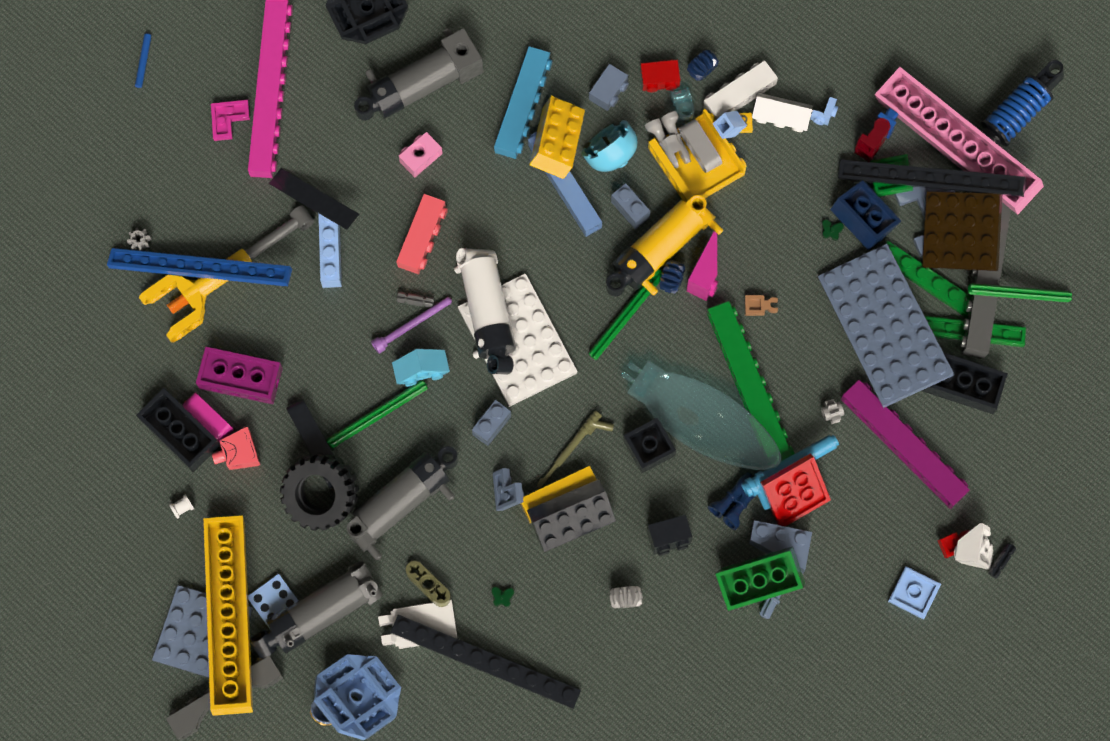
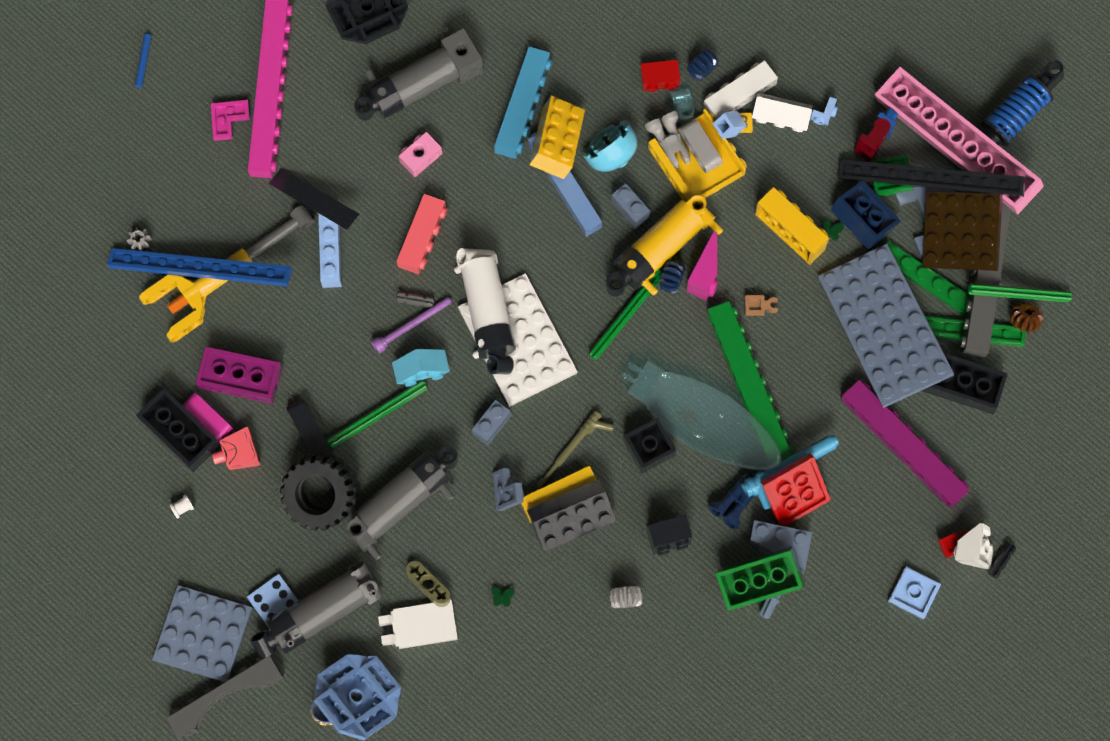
(227, 616): yellow brick -> none
(485, 661): black plate -> none
(608, 87): sand blue brick -> none
(792, 226): none -> yellow brick
(832, 411): light grey gear -> none
(1026, 317): none -> reddish brown gear

